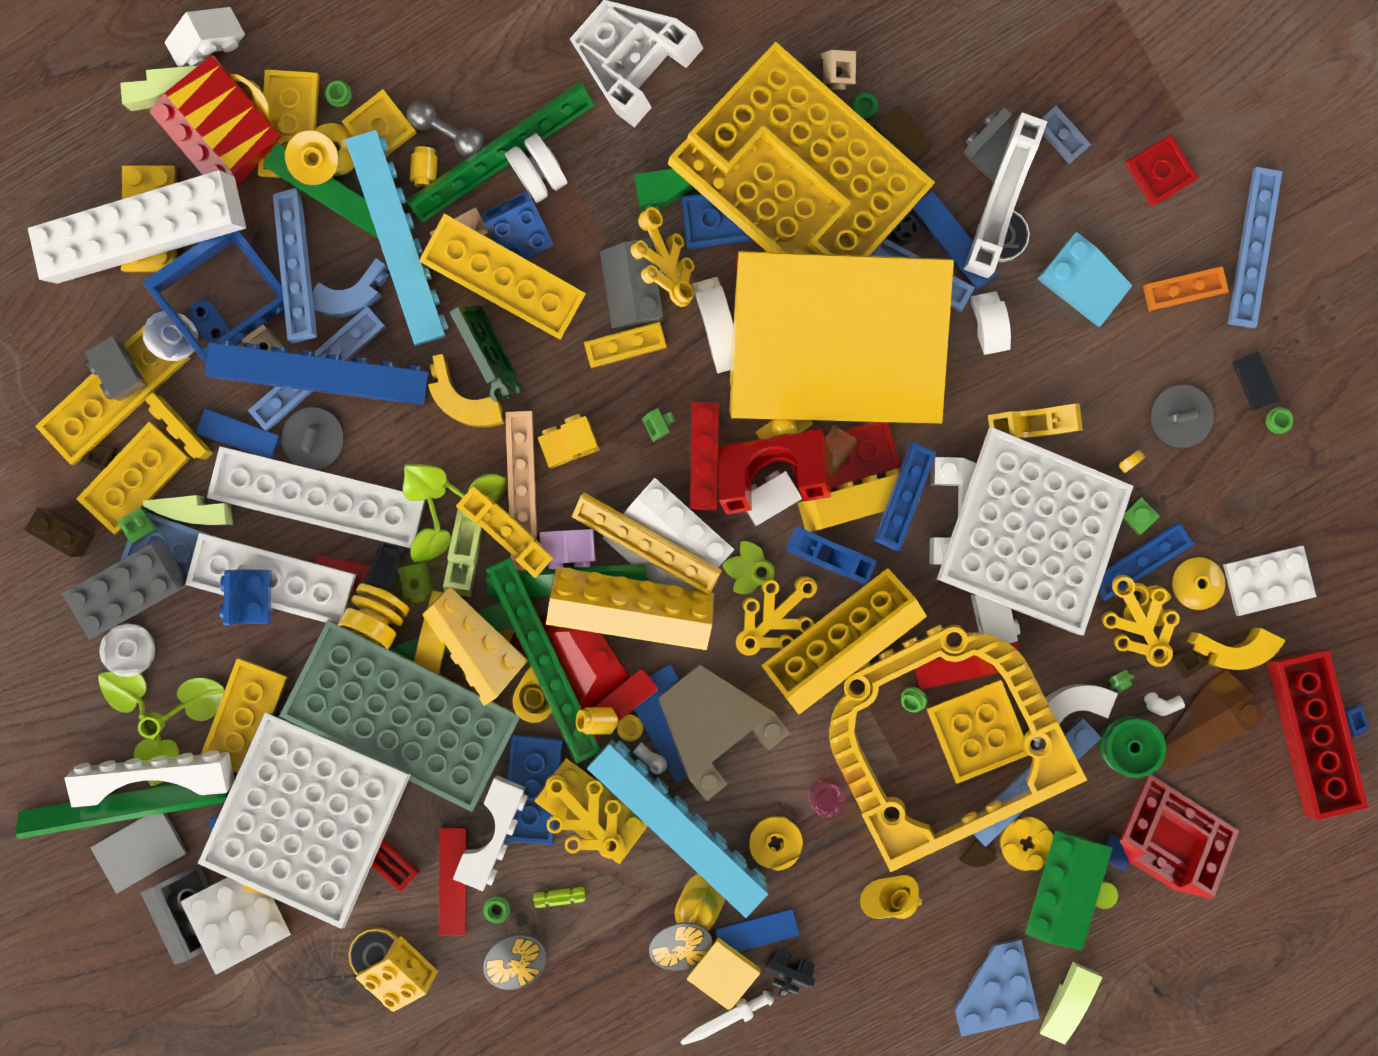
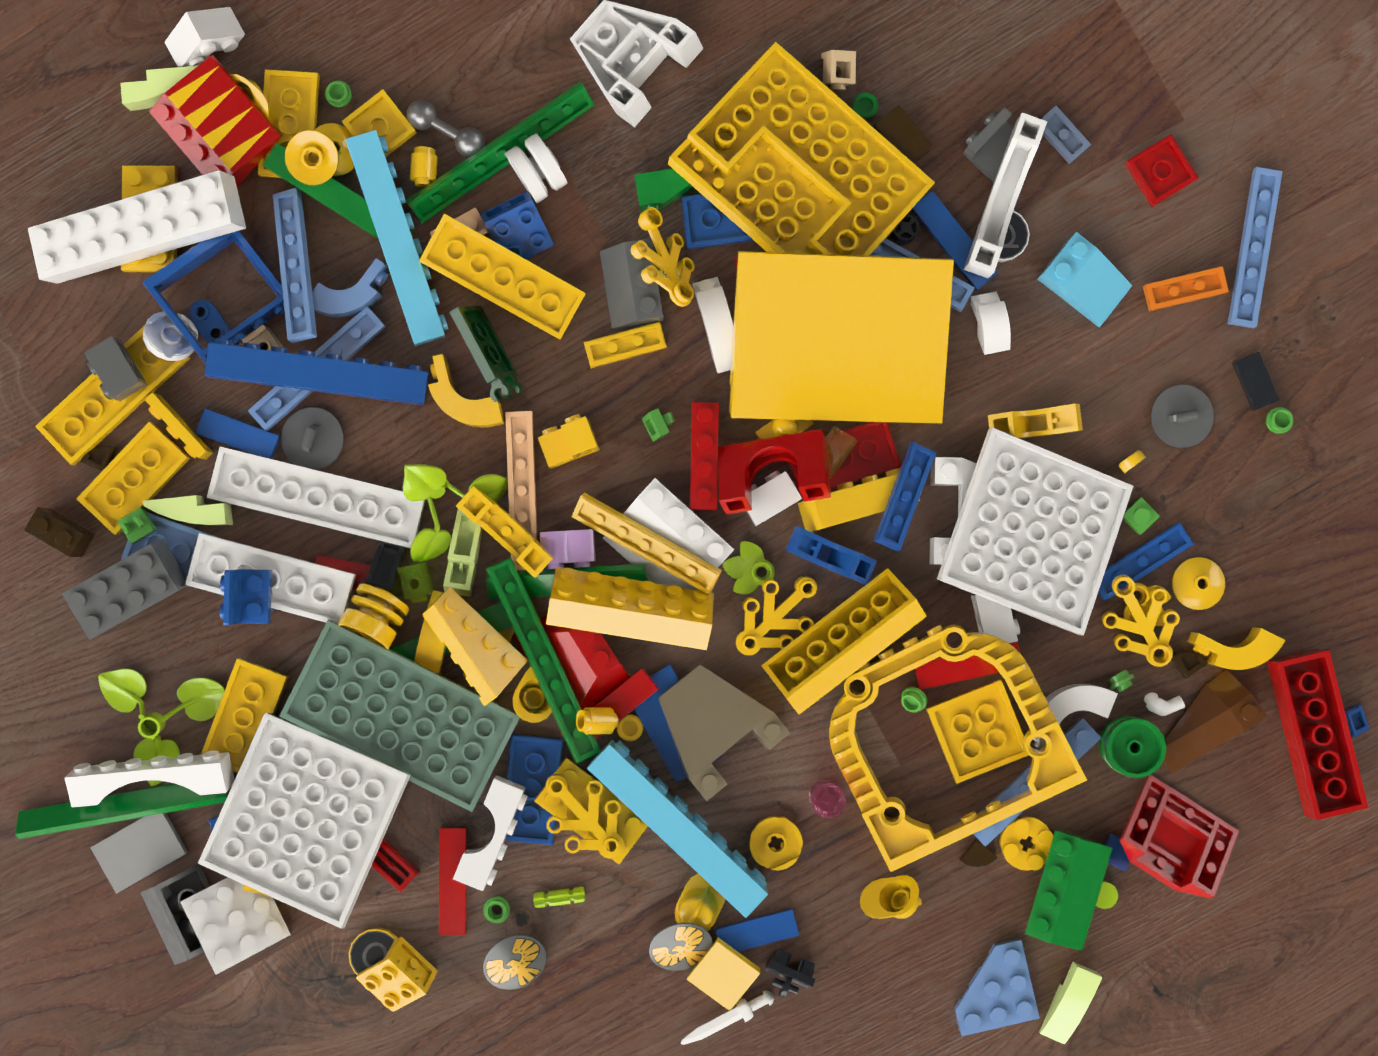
(127, 650): white tile -> none
(654, 761): white arm -> none
(1269, 580): white plate -> none

